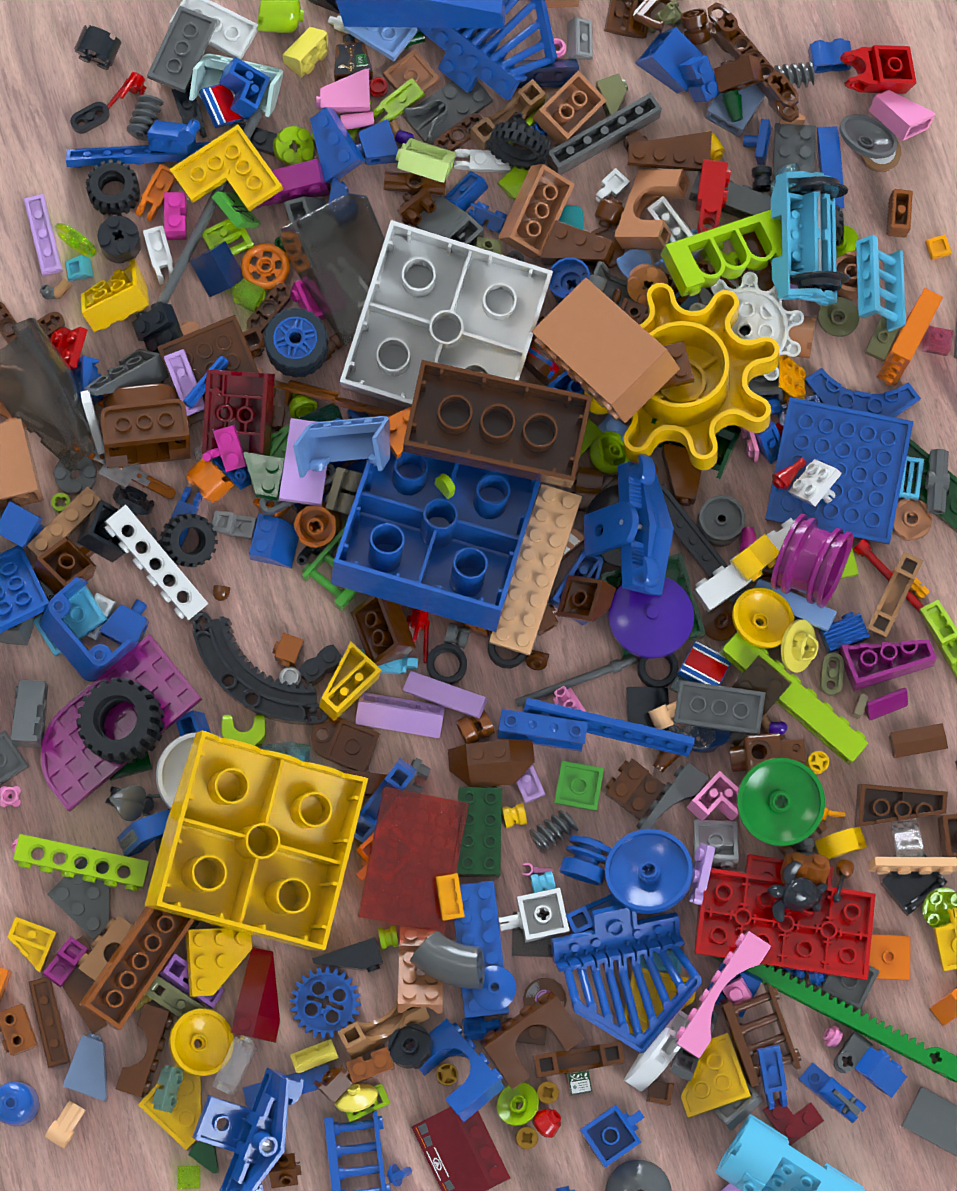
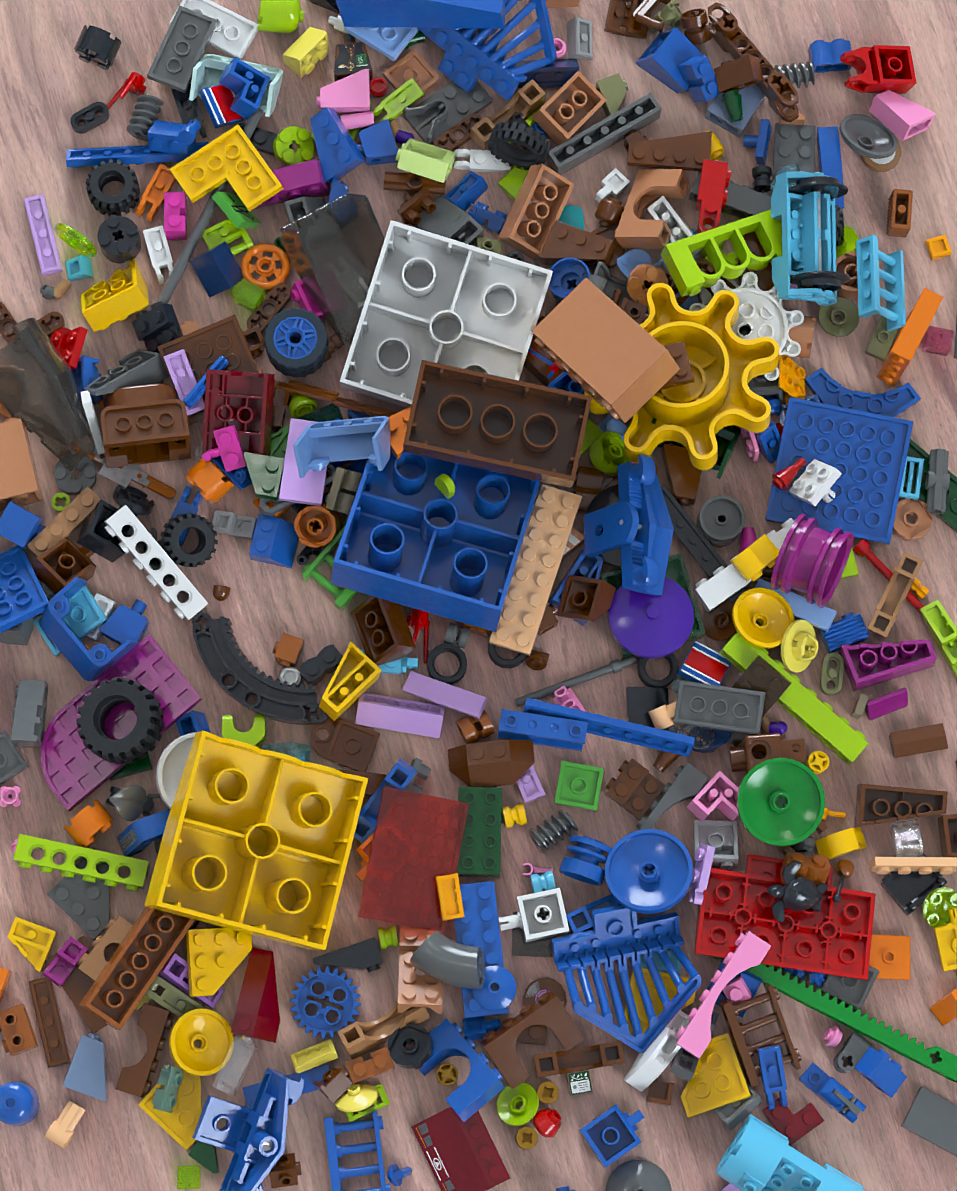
(88, 824): none -> orange brick

